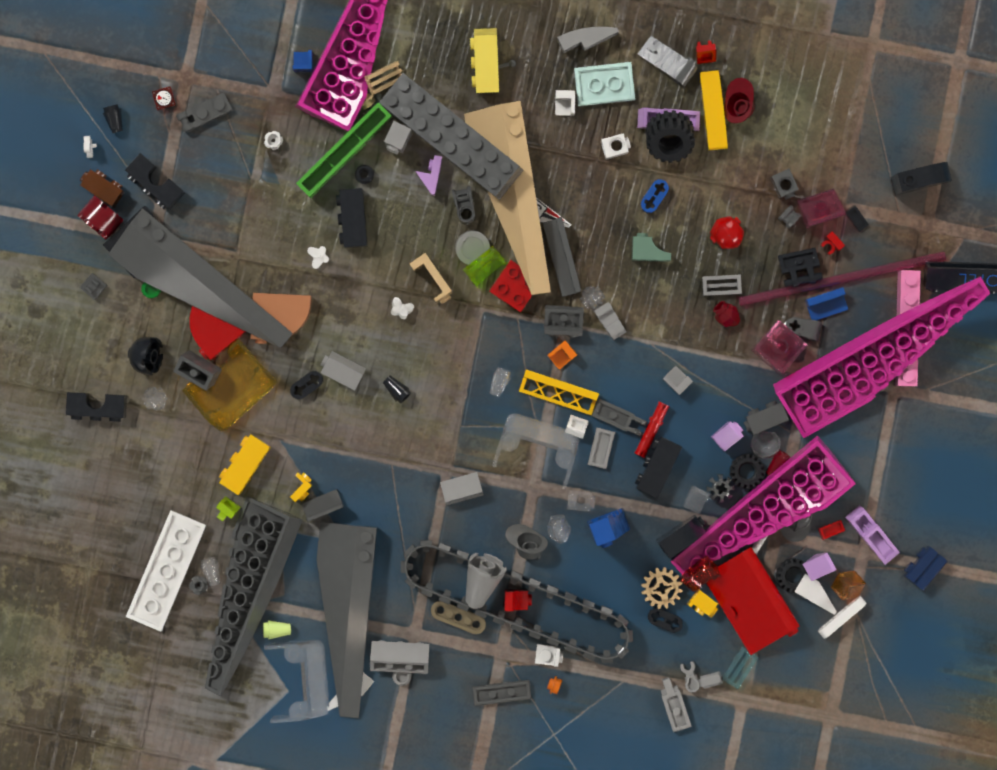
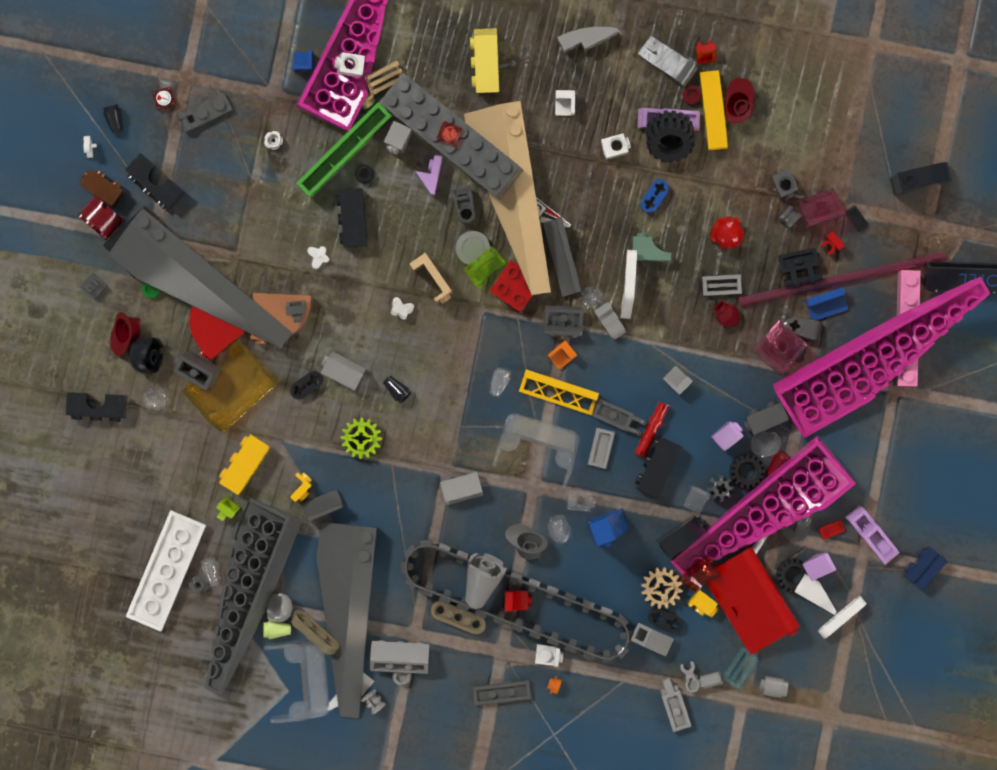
(125, 330): none -> dark red piece
(279, 608): none -> light grey hair
(296, 309): none -> dark grey tile
(314, 632): none -> dark tan plate
(358, 62): none -> white brick
(361, 429): none -> lime gear
(373, 701): none -> light grey bush
(449, 133): none -> clear red tile
(576, 426): white tile -> none
(604, 84): light aqua tile -> none
(629, 286): none -> white beam
(652, 639): none -> light grey brick
(691, 95): none -> dark red tile
(773, 687): none -> light grey brick
(848, 585): clear orange panel -> none

